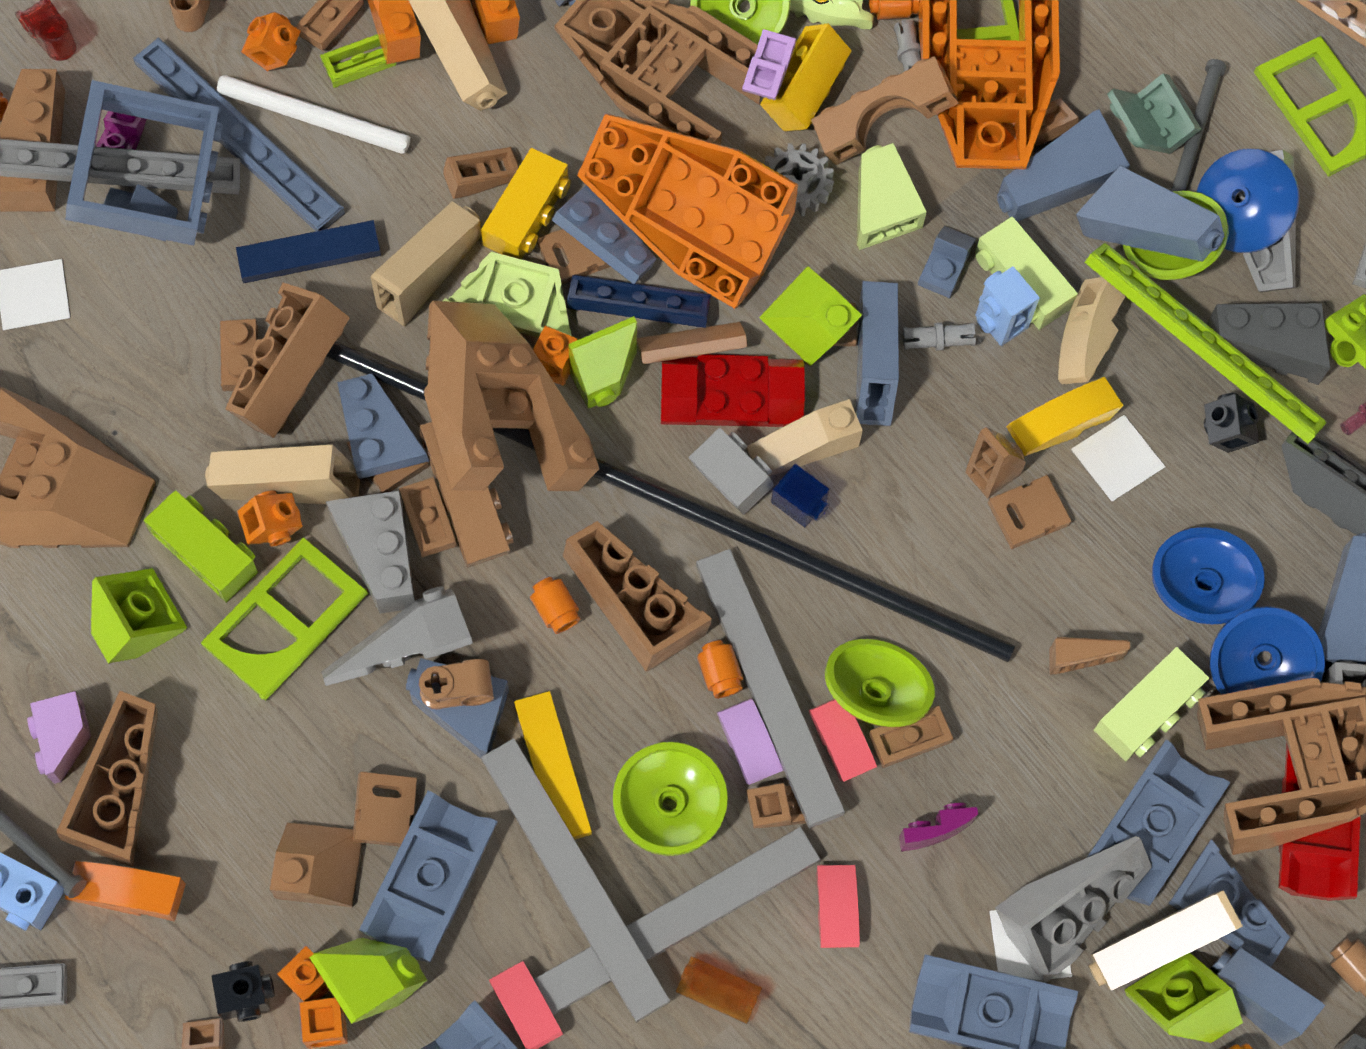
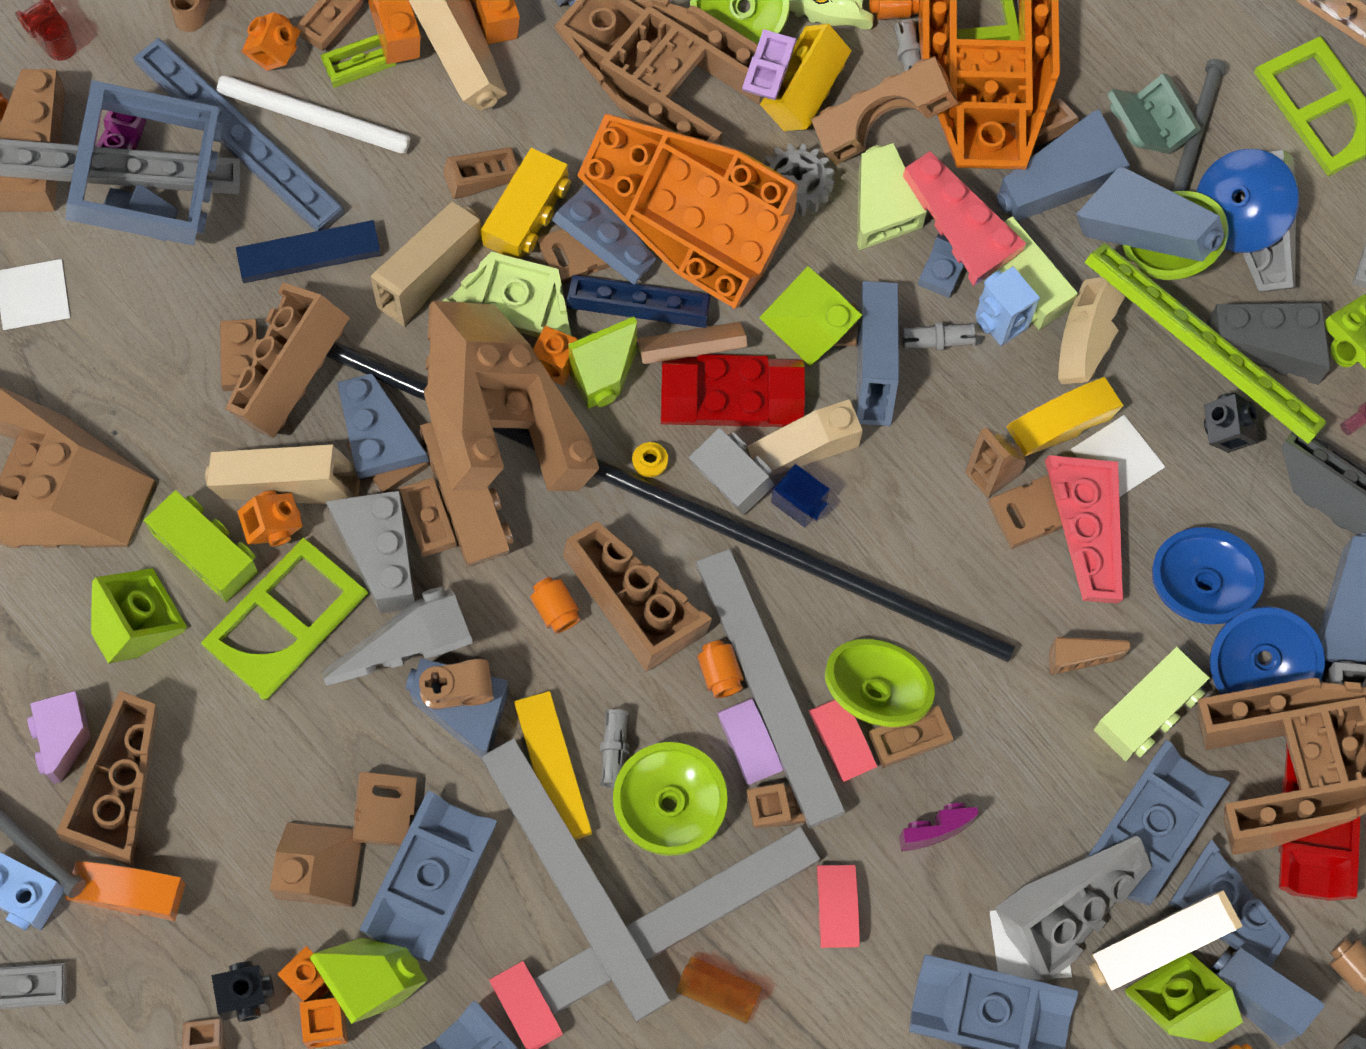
(614, 746): none -> light grey pin
(650, 469): none -> yellow plate
(970, 226): none -> coral wing
(1090, 518): none -> coral wing

